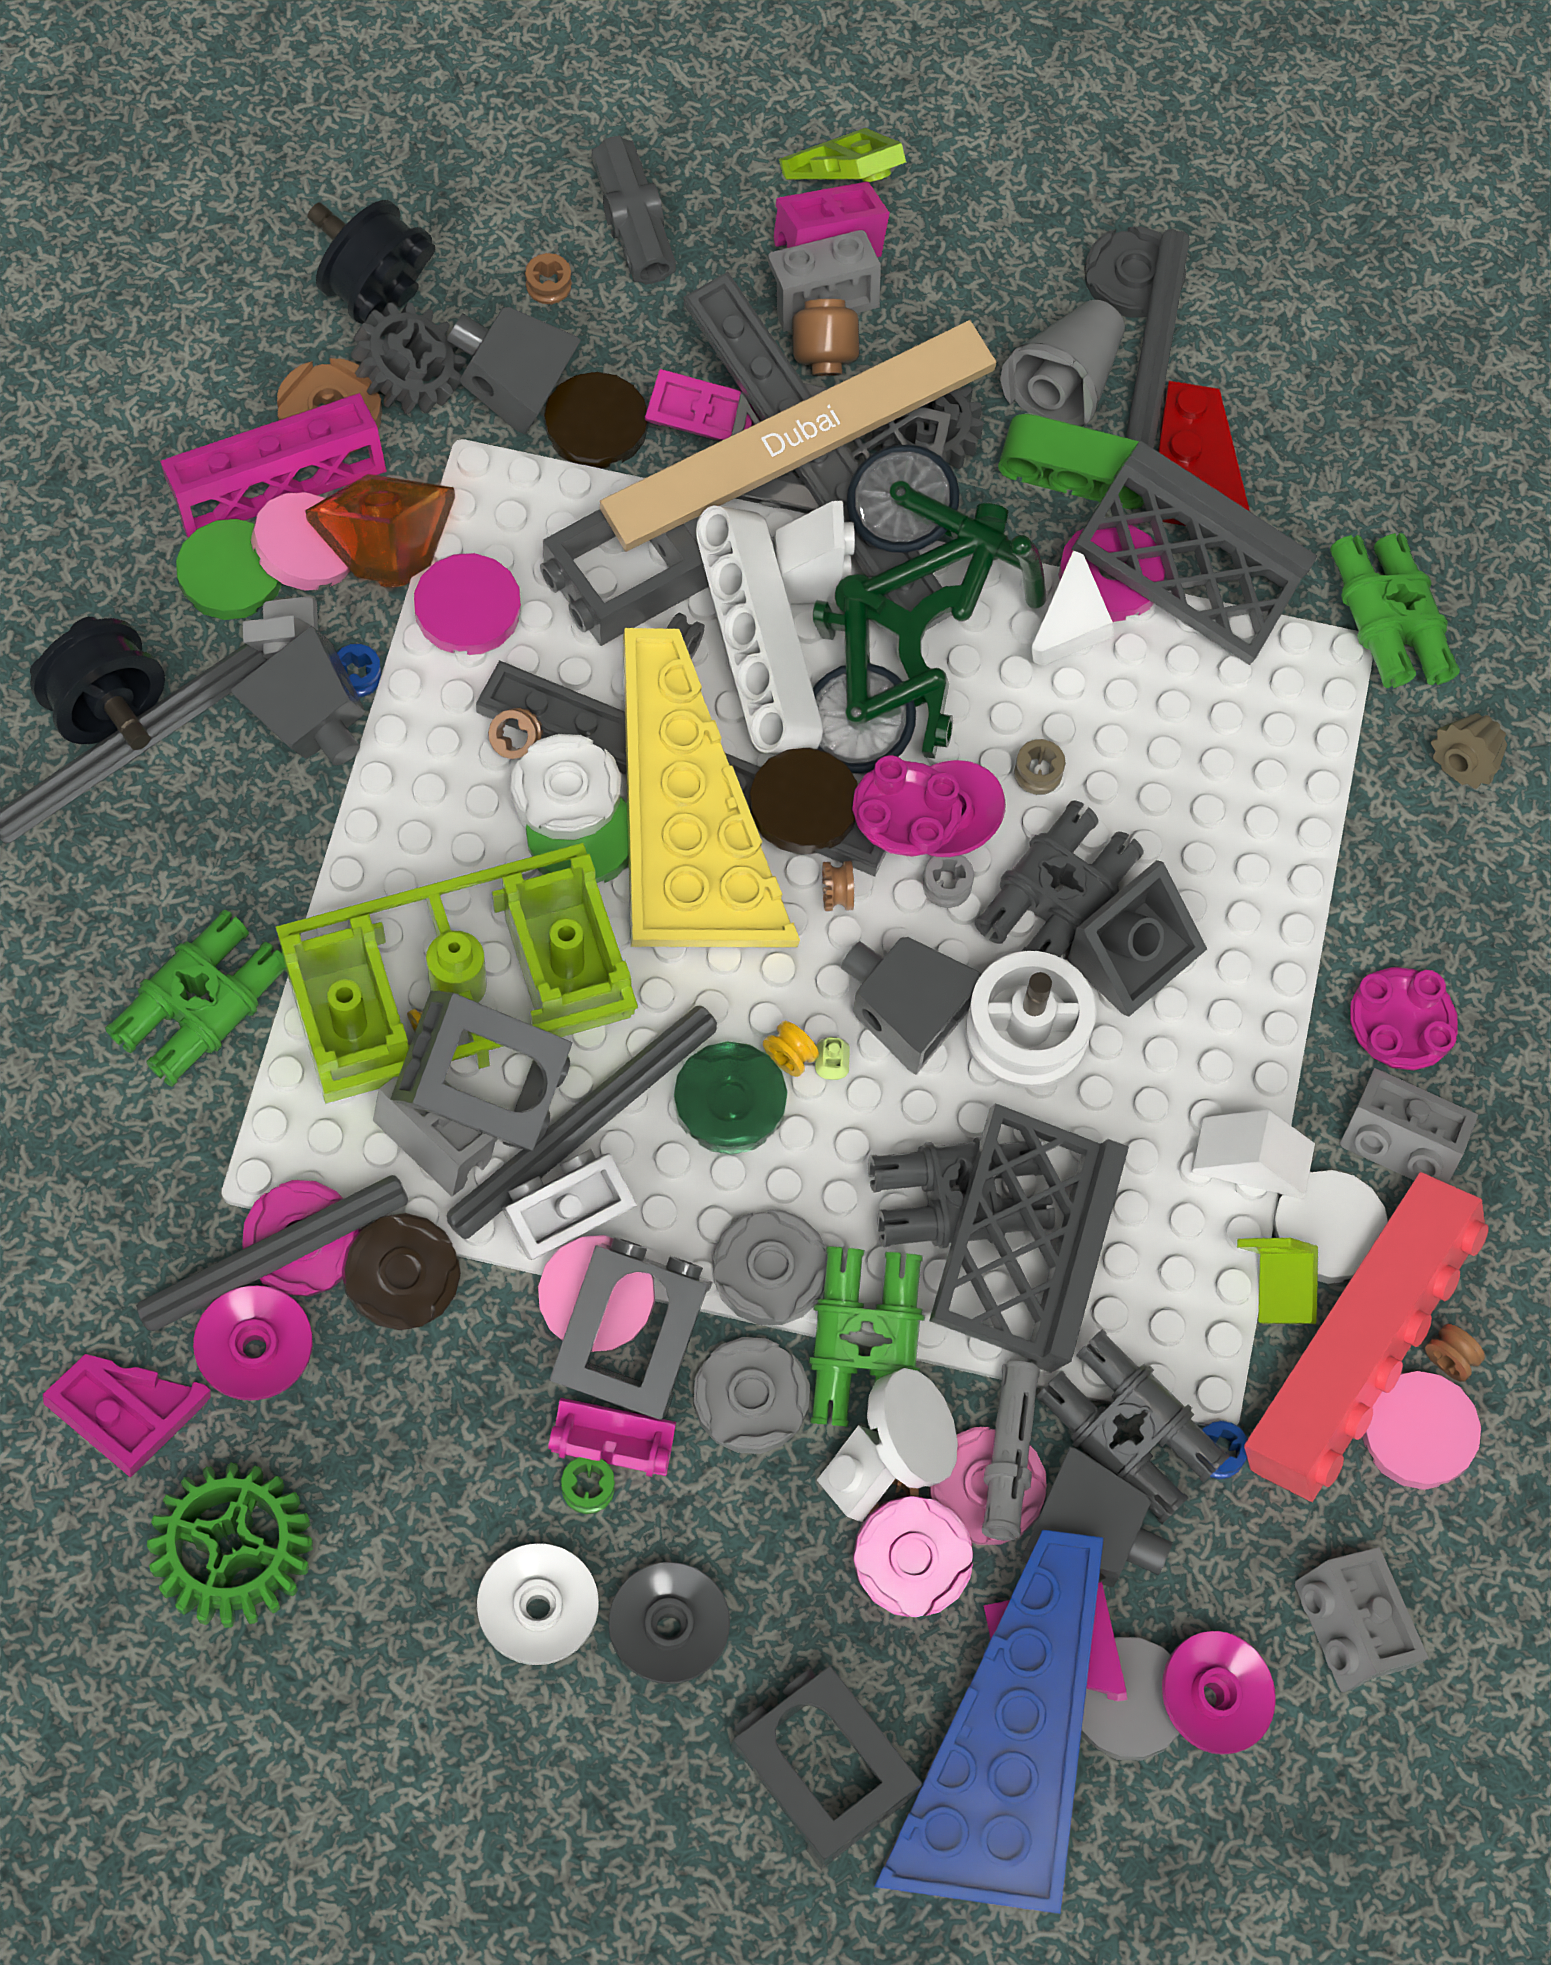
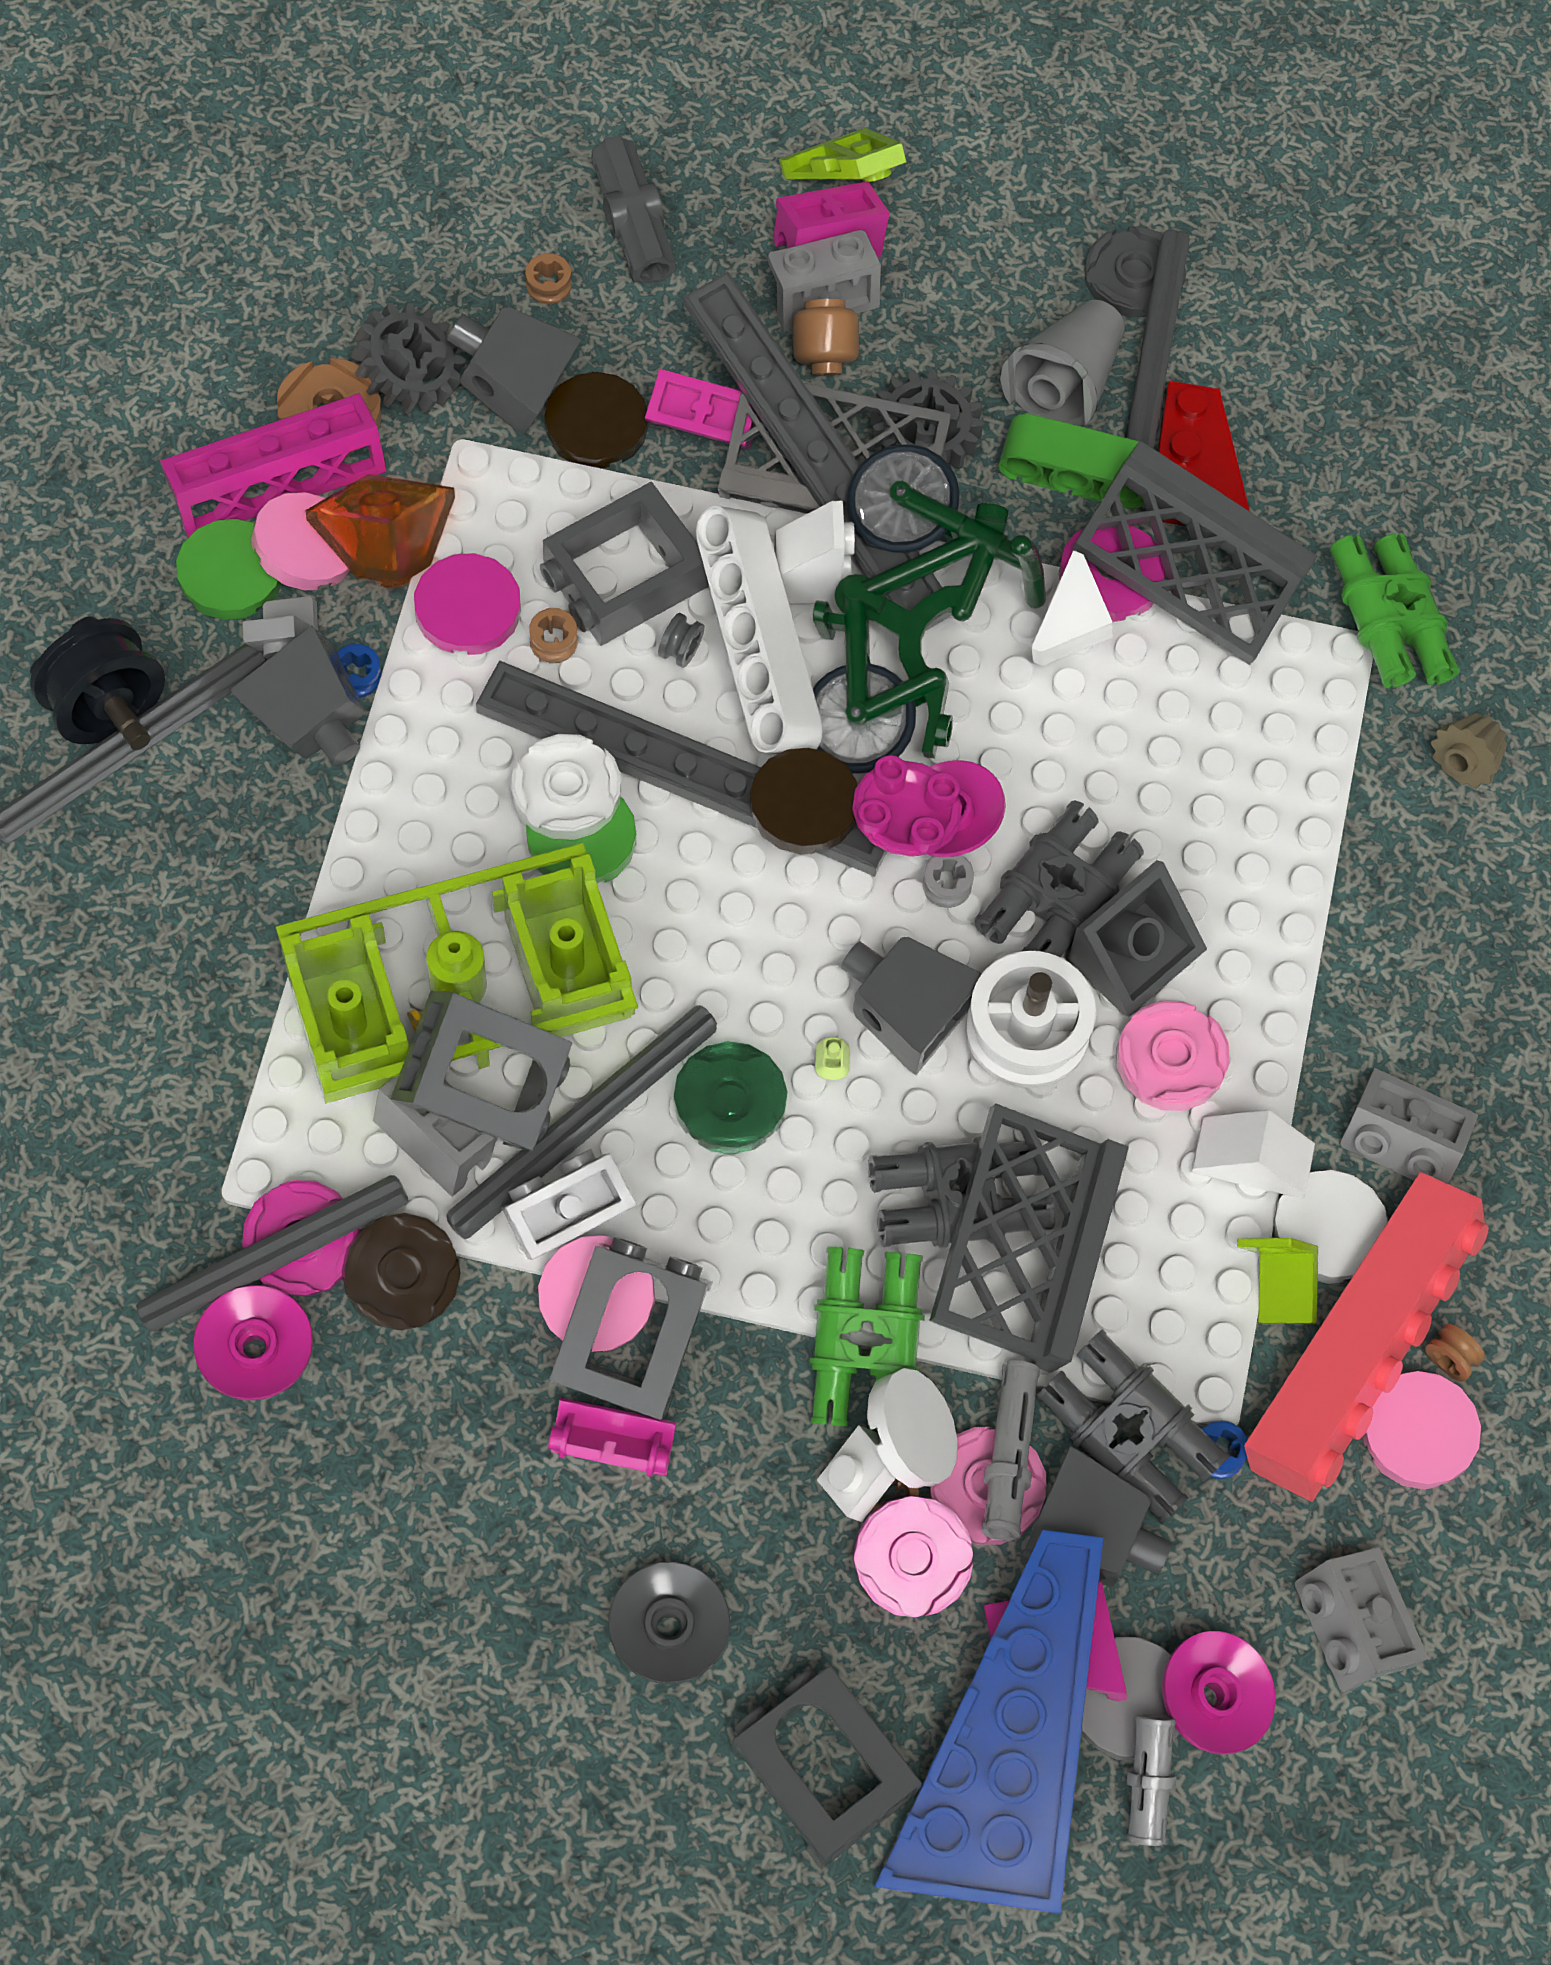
(123, 1409): dark pink wing -> none
(201, 1022): bright green pin -> none
(243, 1497): bright green gear -> none
(371, 258): black wheel -> none
(526, 721): medium nougat bush -> none
(533, 1574): white dish -> none
(547, 620): none -> medium nougat bush
(569, 1485): bright green bush -> none
(690, 830): light yellow wing -> none
(750, 1416): light grey tile -> none
(770, 1267): light grey tile -> none
(790, 1048): yellow bush -> none
(797, 435): tan tile -> none
(840, 885): medium nougat bush -> none
(1041, 750): dark tan bush -> none
(1151, 1780): none -> light grey pin
(1172, 1055): none -> bright pink tile
(1404, 1017): dark pink dish -> none

